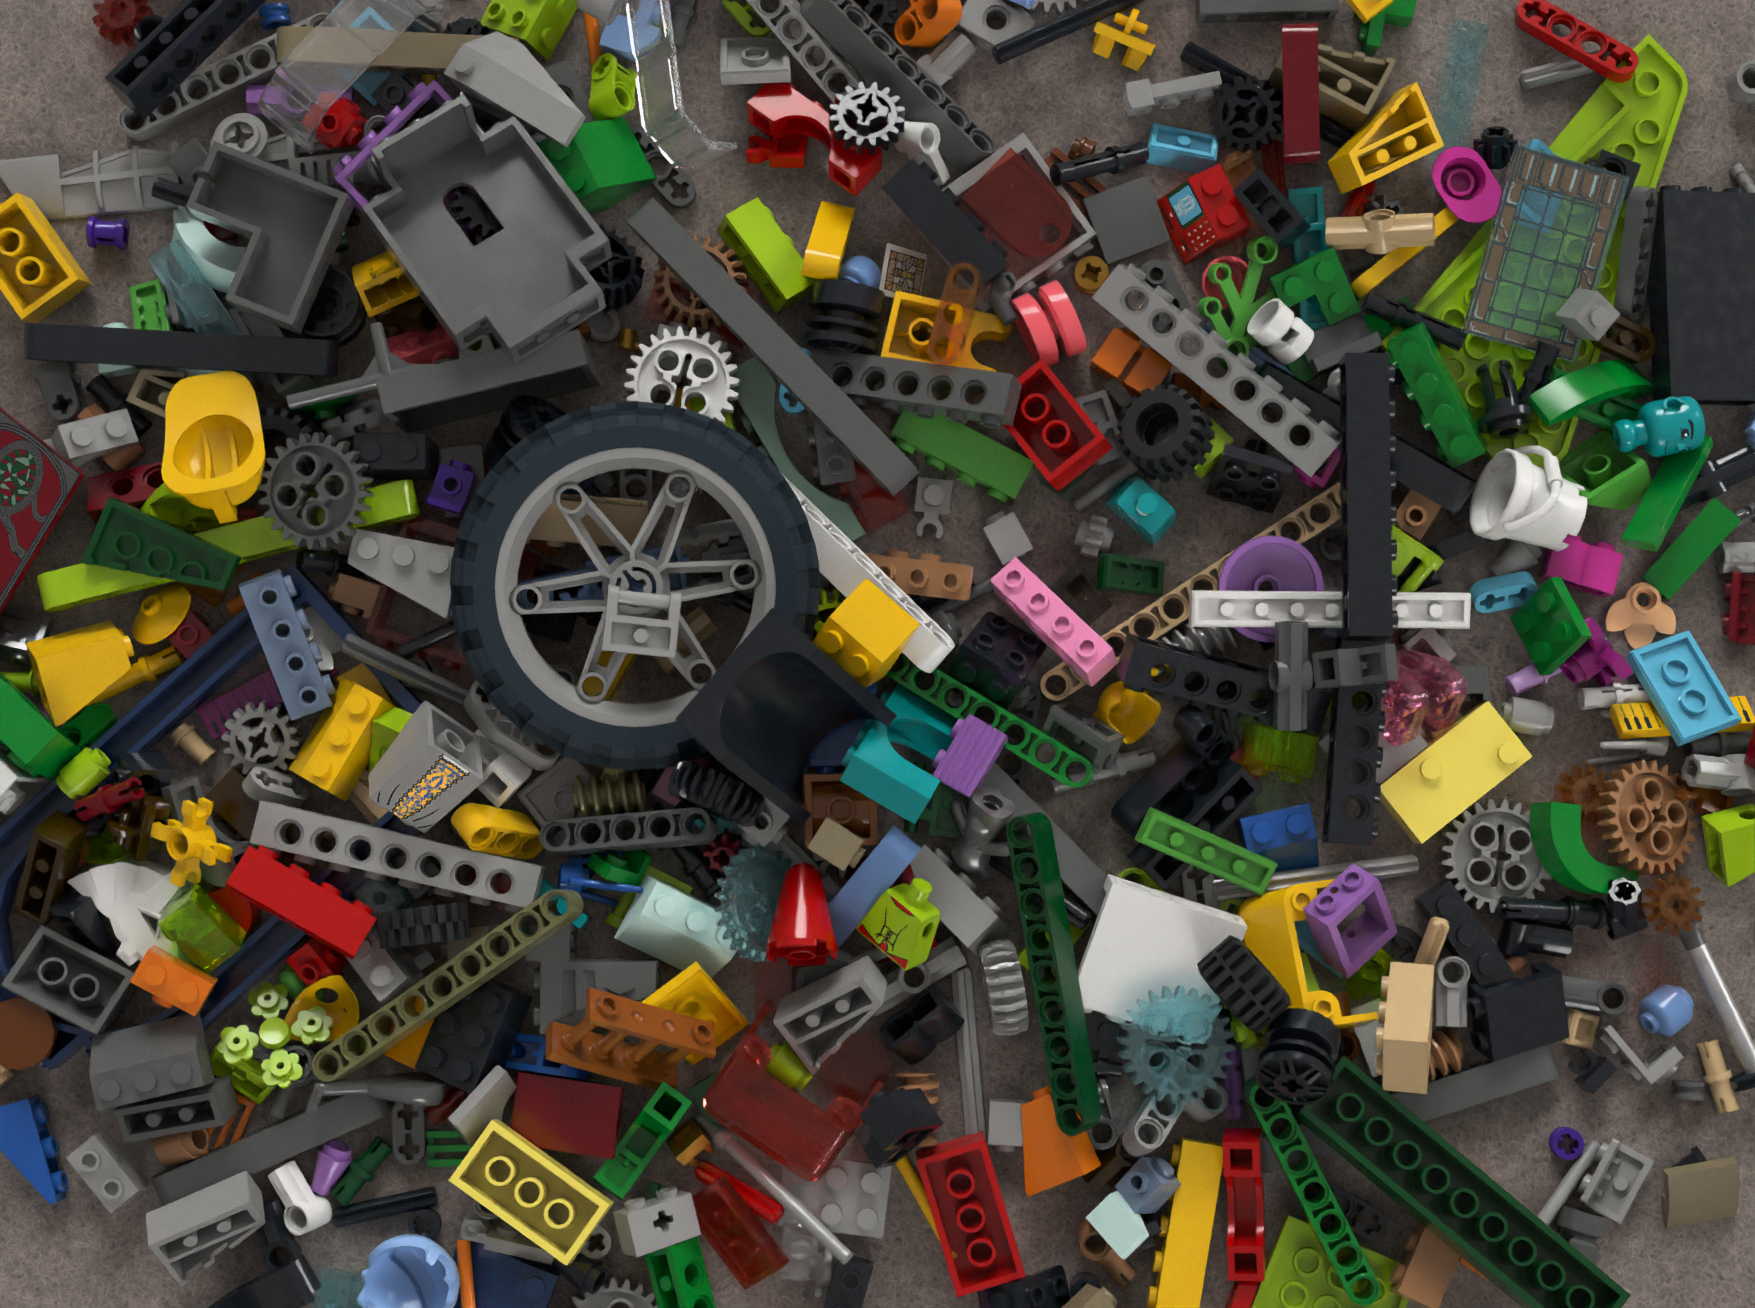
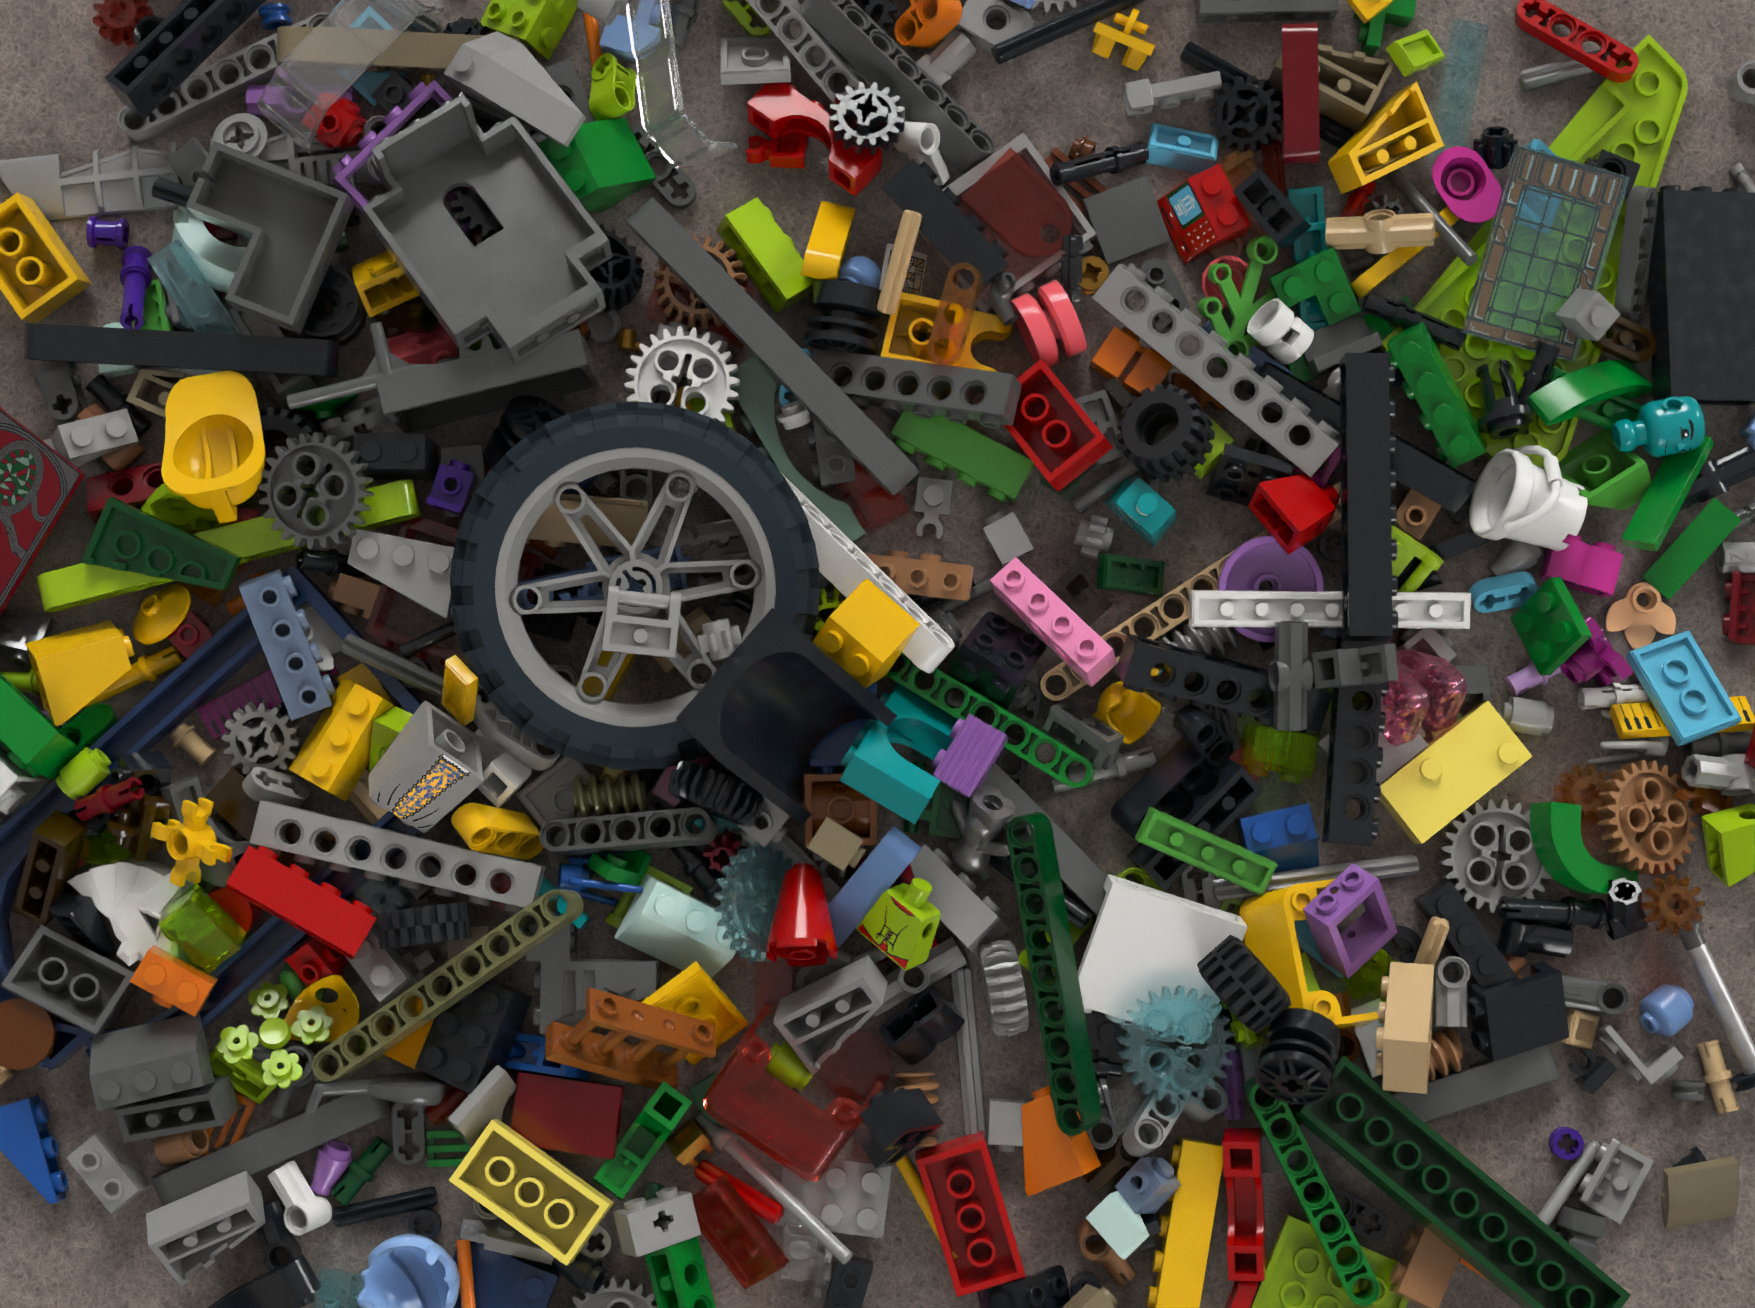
(135, 278): none -> dark purple pin
(459, 690): none -> yellow tile
(719, 639): none -> light grey gear
(793, 415): none -> white plate
(899, 262): none -> tan axle
(1072, 266): none -> black axle
(1294, 509): none -> red torso
(1415, 52): none -> lime tile
(1442, 228): none -> dark grey bar

